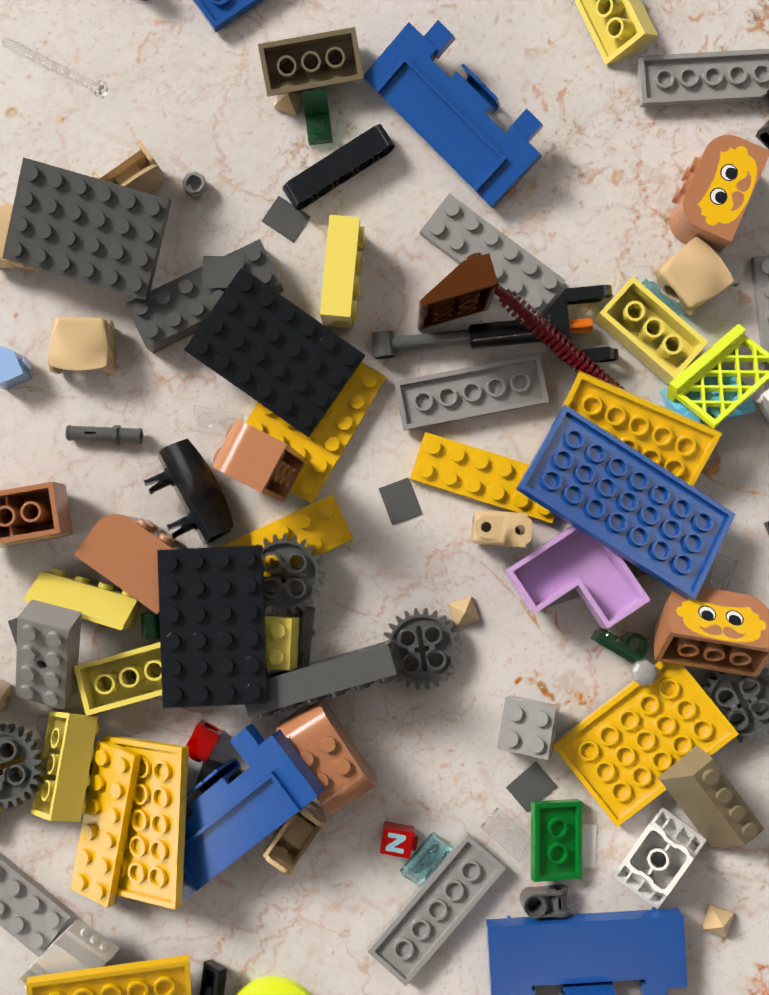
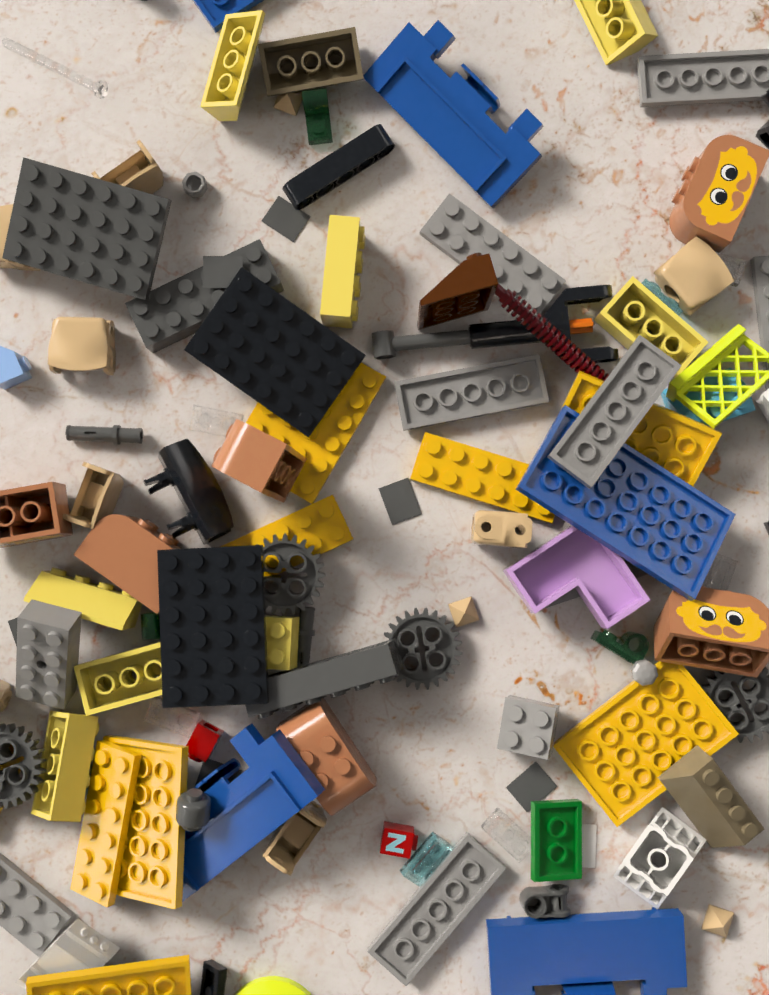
(96, 496): none -> tan piece
(193, 809): none -> dark grey head
(232, 64): none -> light yellow slope
(614, 411): none -> light grey plate

